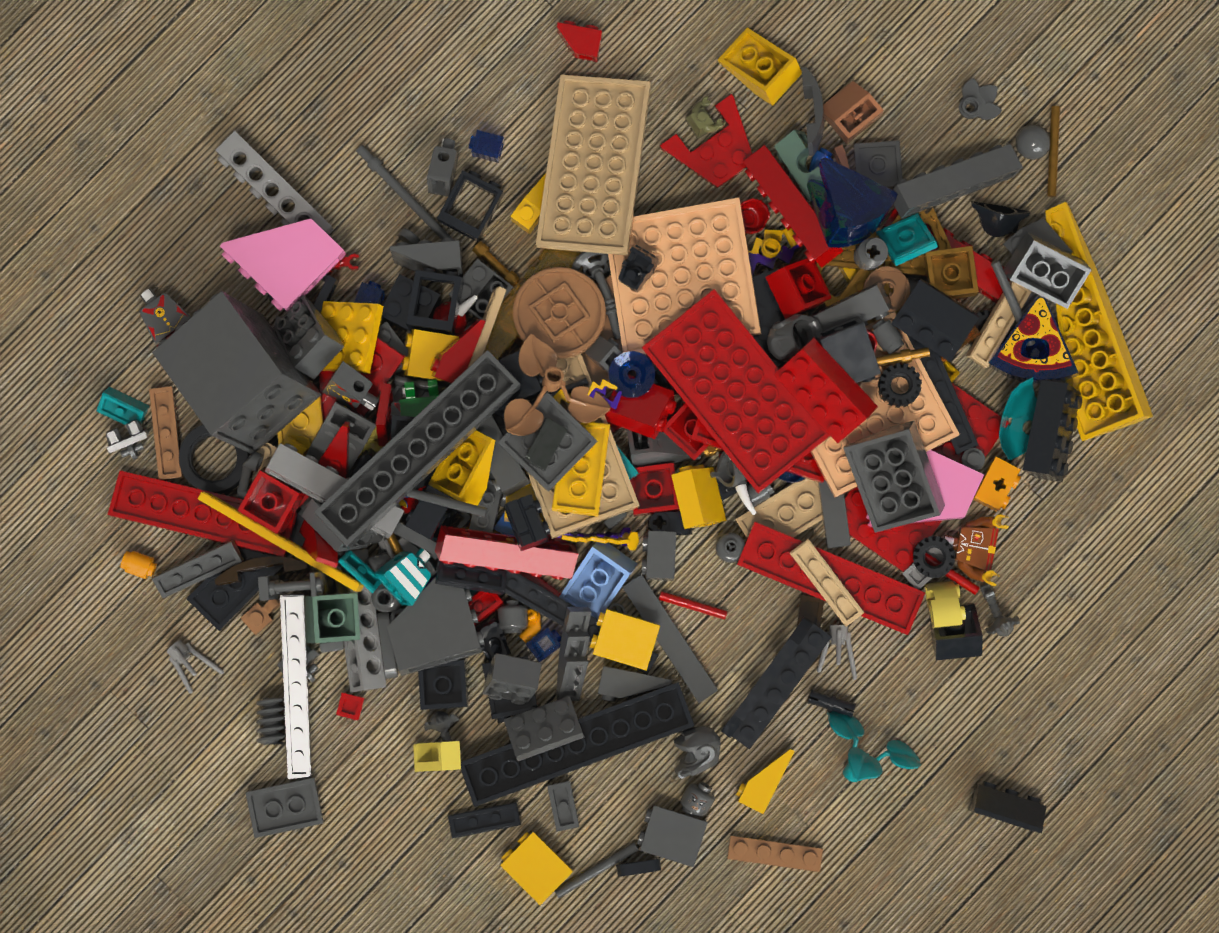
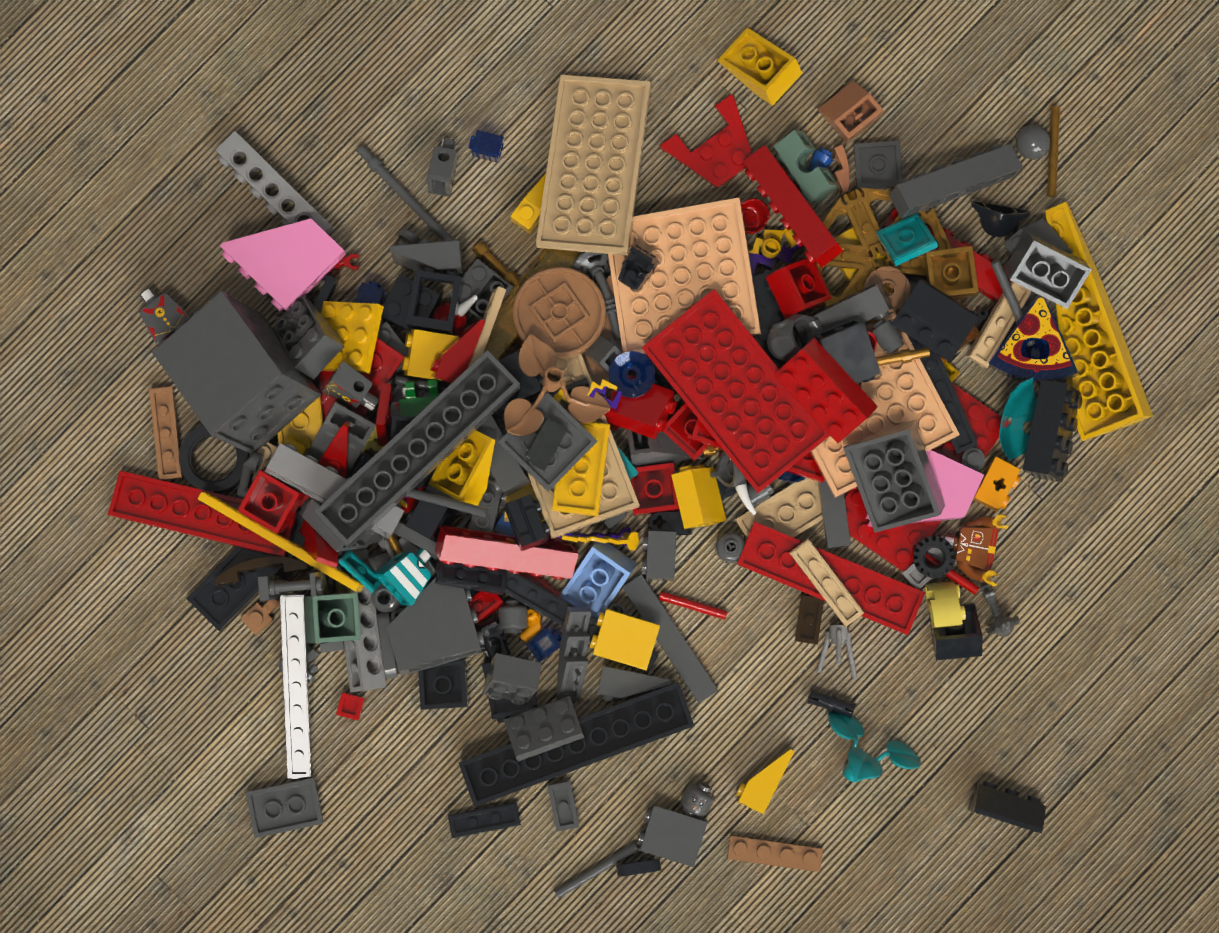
(121, 406): teal slope -> none
(136, 433): hips -> none
(138, 564): light orange brick -> none
(180, 654): light grey plant -> none
(198, 568): dark grey plate -> none
(270, 721): dark grey piece -> none
(437, 756): light yellow panel -> none
(441, 722): dark grey piece -> none
(459, 226): black window -> none
(535, 867): yellow brick -> none
(581, 41): red slope -> none
(700, 119): olive piece -> none
(702, 750): dark grey helmet -> none
(776, 683): black plate -> none
(814, 130): dark grey slope -> none
(848, 204): clear blue piece -> none
(877, 247): dark grey piece -> none
(899, 371): black tyre -> none
(981, 99): dark grey plate -> none

